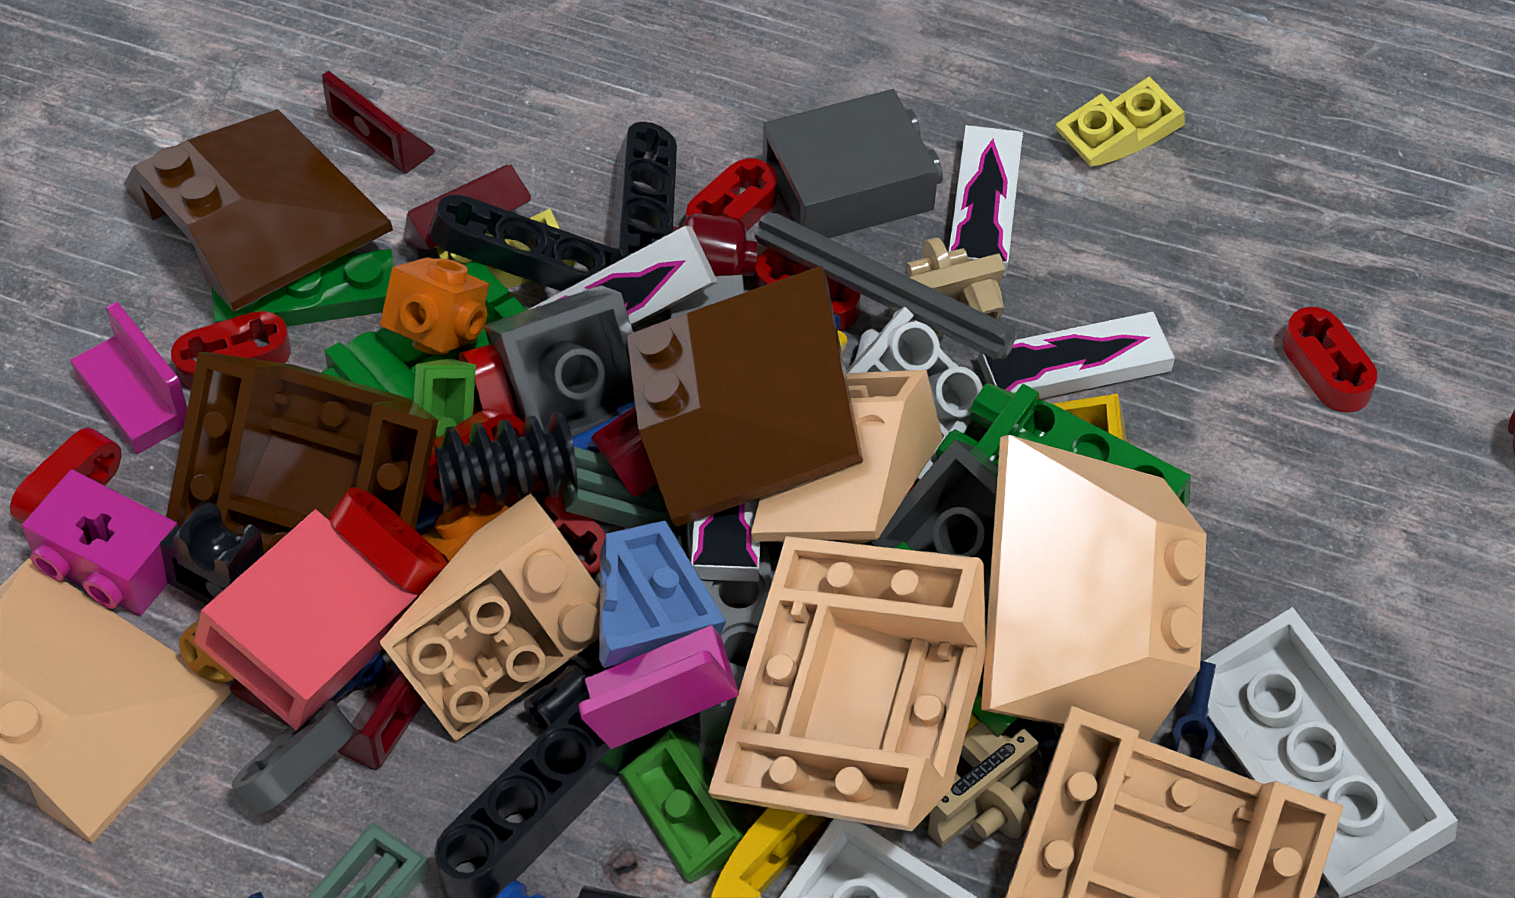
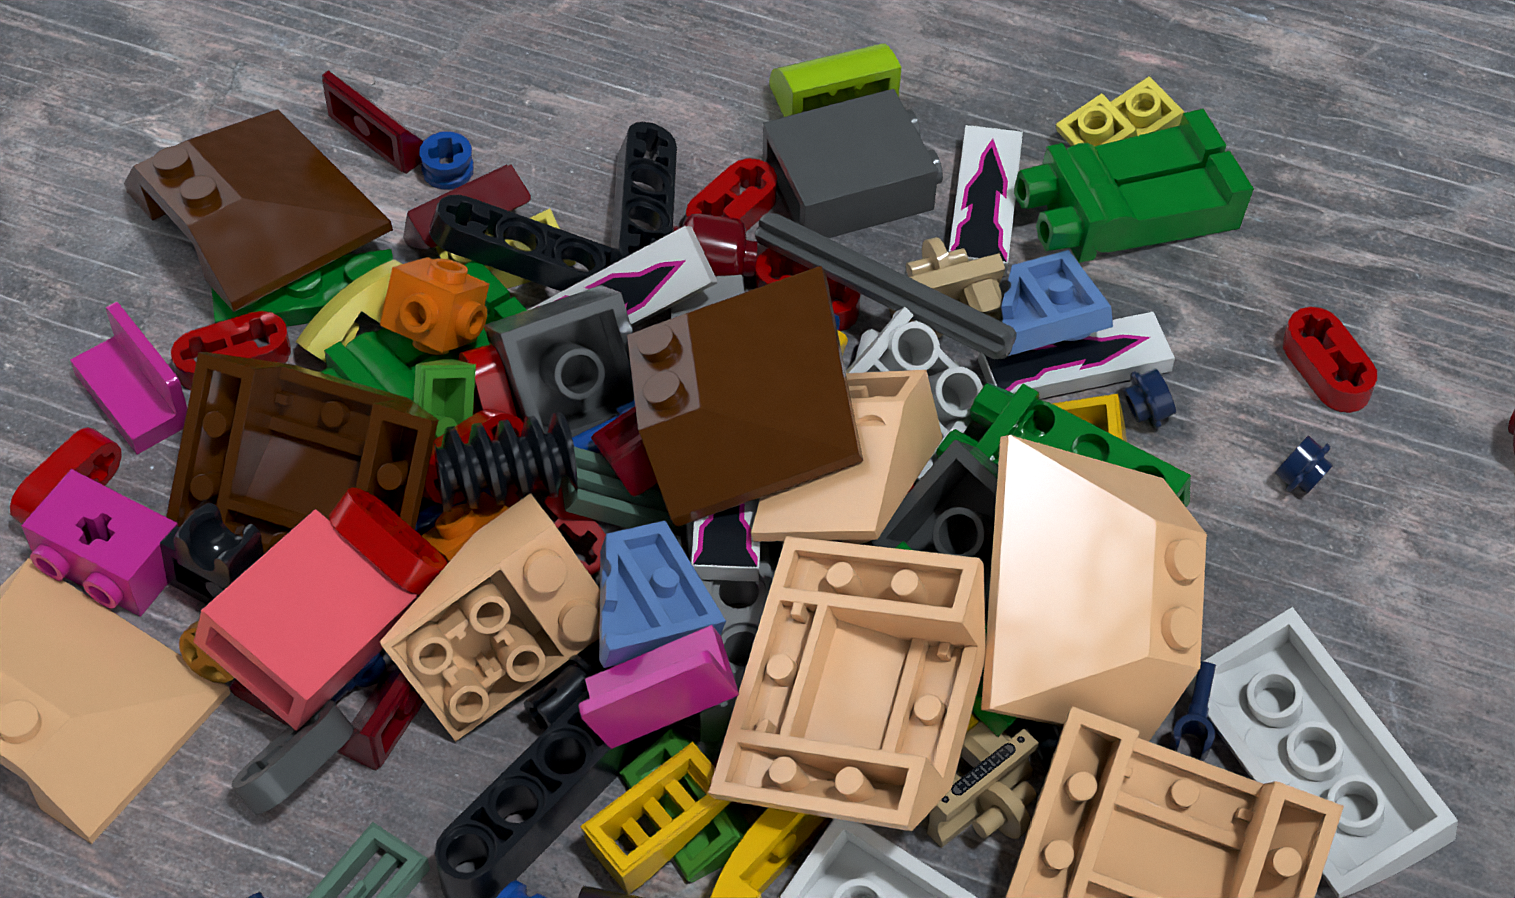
(337, 318): none -> light yellow slope
(446, 175): none -> blue bush
(654, 851): none -> yellow slope
(835, 79): none -> lime brick
(1053, 302): none -> medium blue wing
(1136, 190): none -> green hips
(1149, 397): none -> dark blue plate
(1305, 465): none -> dark blue plate

